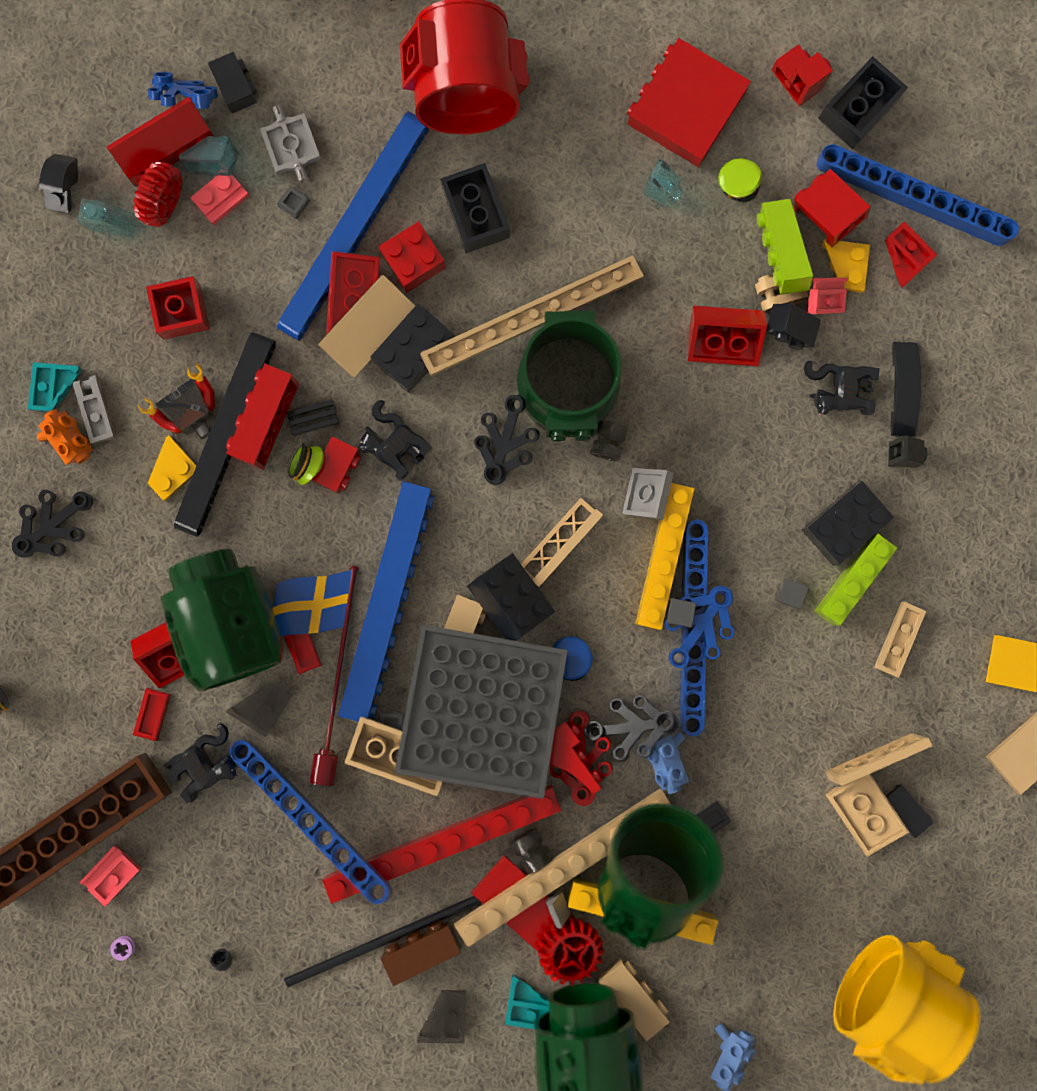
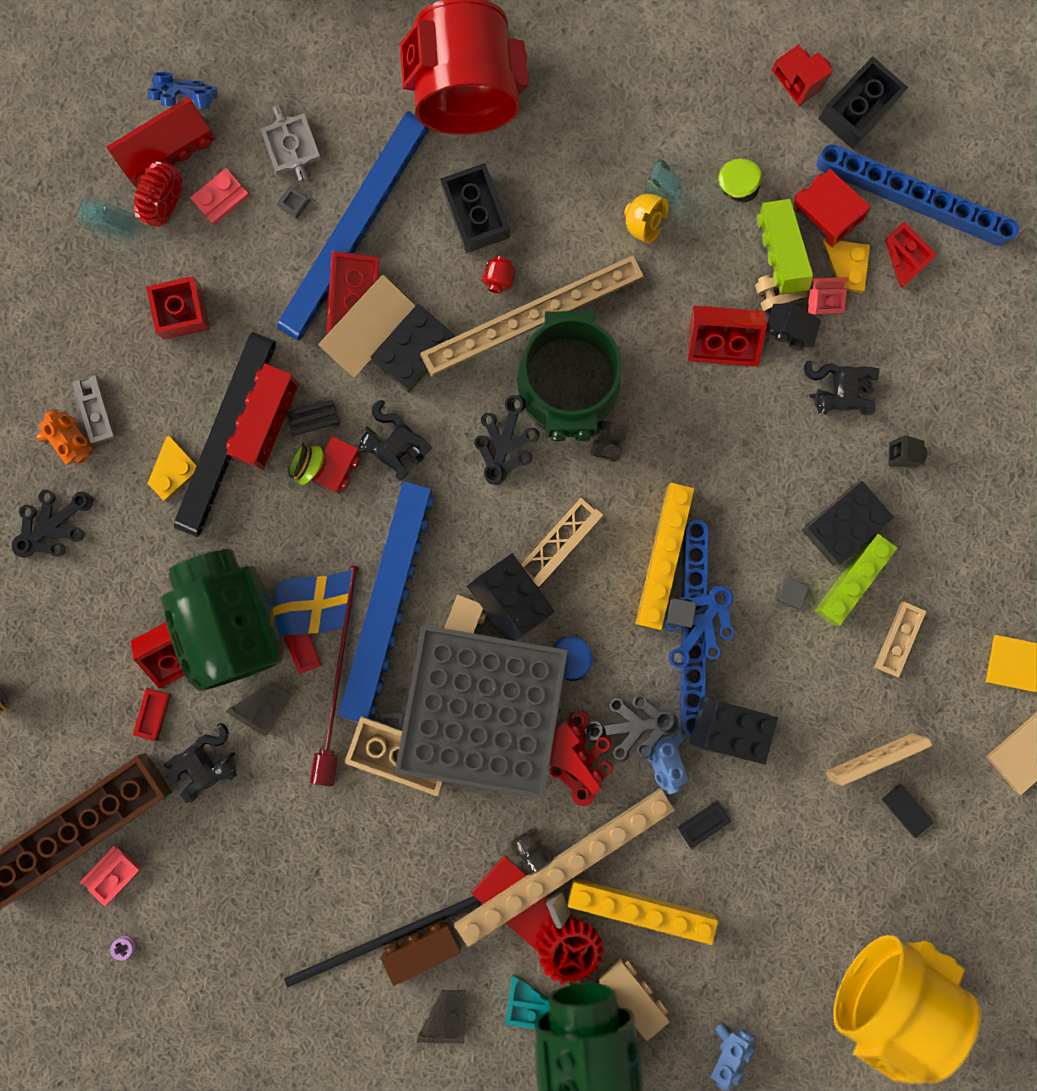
(50, 385): teal wing -> none
(56, 179): black brick -> none
(186, 407): torso -> none
(211, 156): clear light blue slope -> none
(221, 960): black hinge -> none
(232, 82): black brick -> none
(321, 825): blue beam -> none
(412, 257): red brick -> none
(448, 841): red brick -> none
(499, 274): none -> red head
(645, 215): none -> yellow cylinder
(647, 493): light grey plate -> none
(679, 841): dark green cylinder -> none
(687, 102): red brick -> none
(733, 730): none -> black brick
(867, 814): tan tile -> none
(906, 389): black slope -> none

